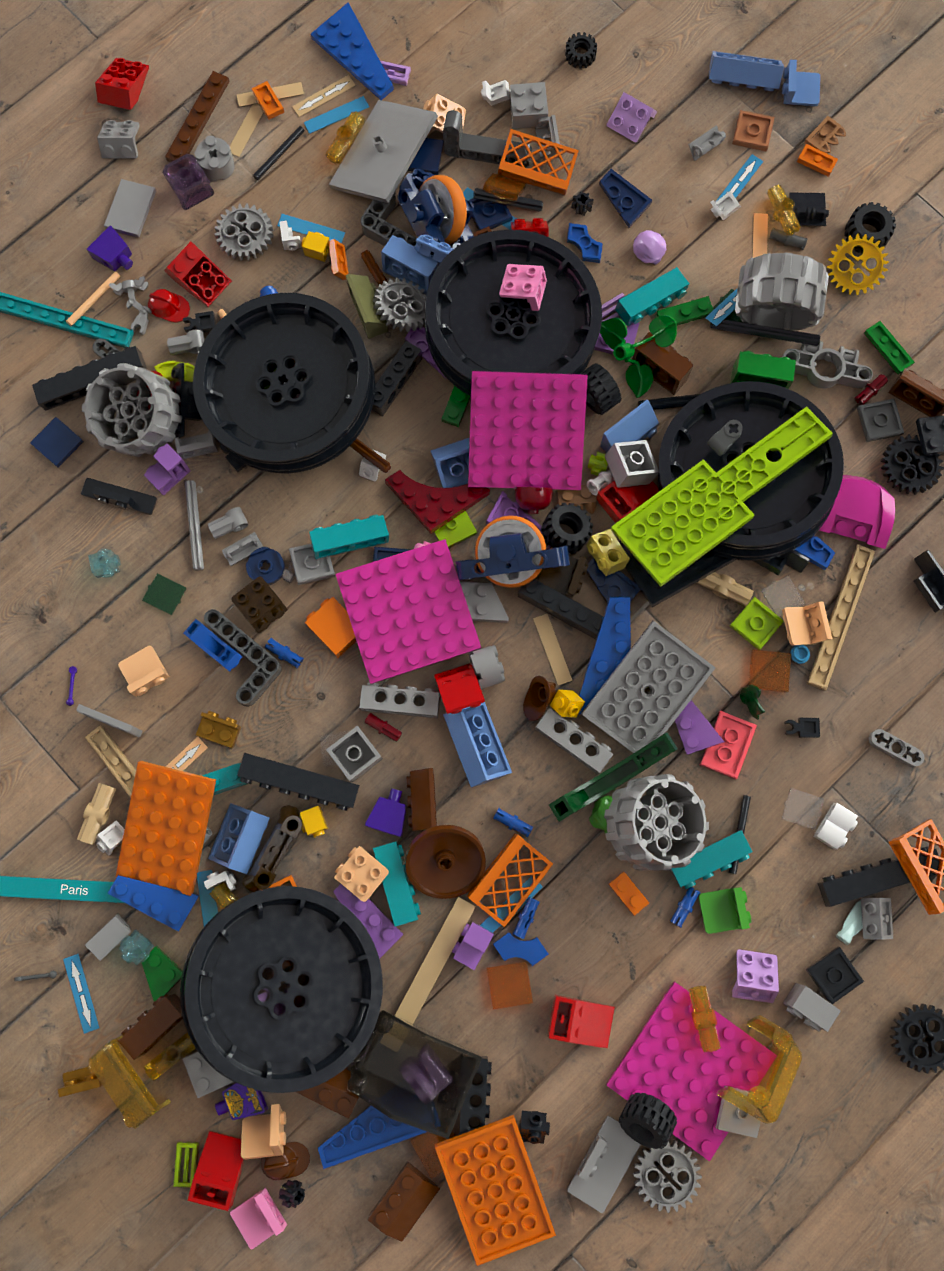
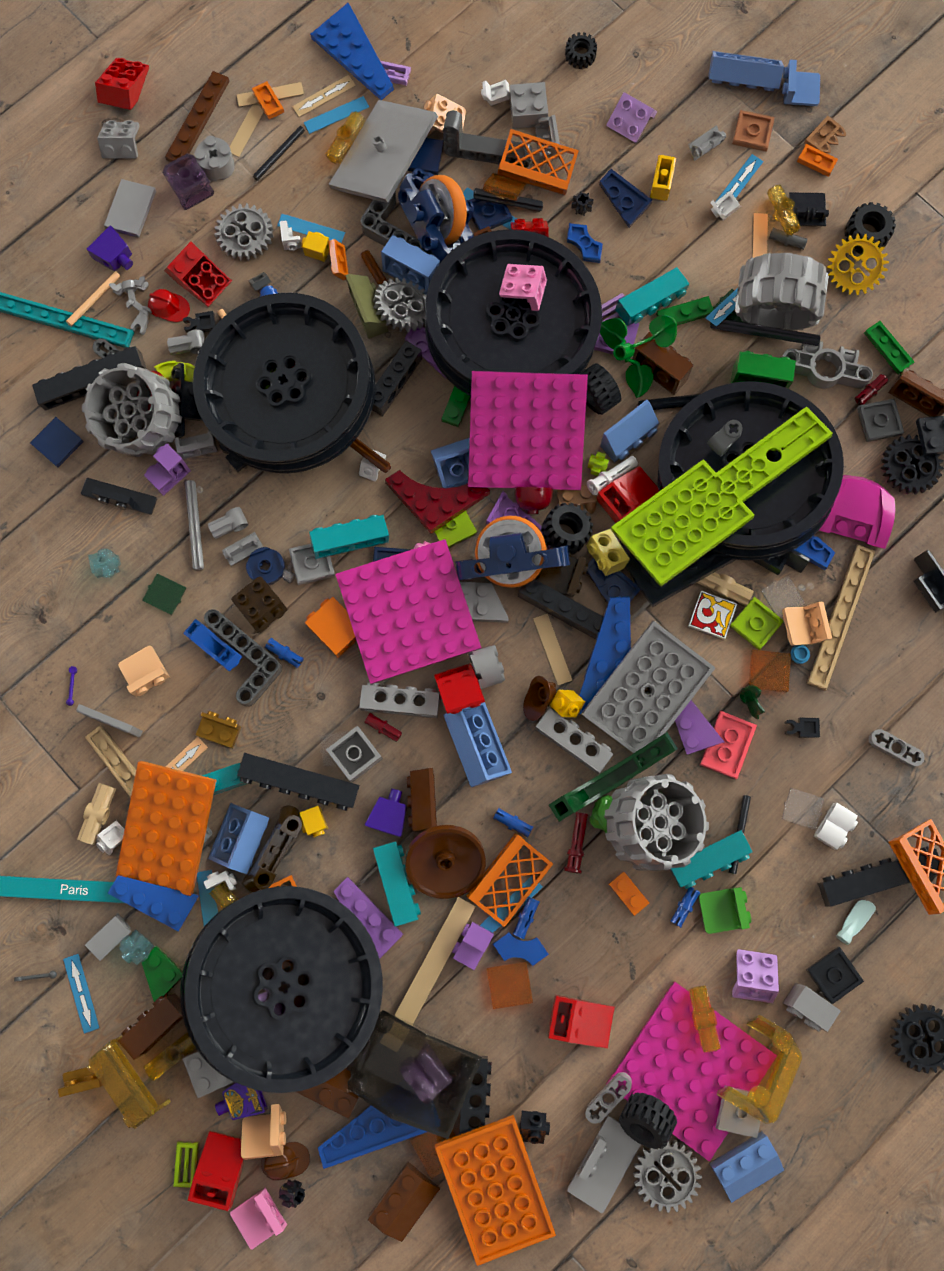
(259, 281): none -> dark grey plate
(361, 873): light nougat bracket -> none
(426, 245): medium blue hinge -> none
(573, 854): none -> dark red pin
(608, 1107): none -> light grey beam
(632, 463): light grey brick -> none
(649, 247): lavender hair -> none
(663, 177): none -> yellow brick
(712, 615): none -> tile
(747, 1166): none -> medium blue slope
(877, 918): light grey bracket -> none

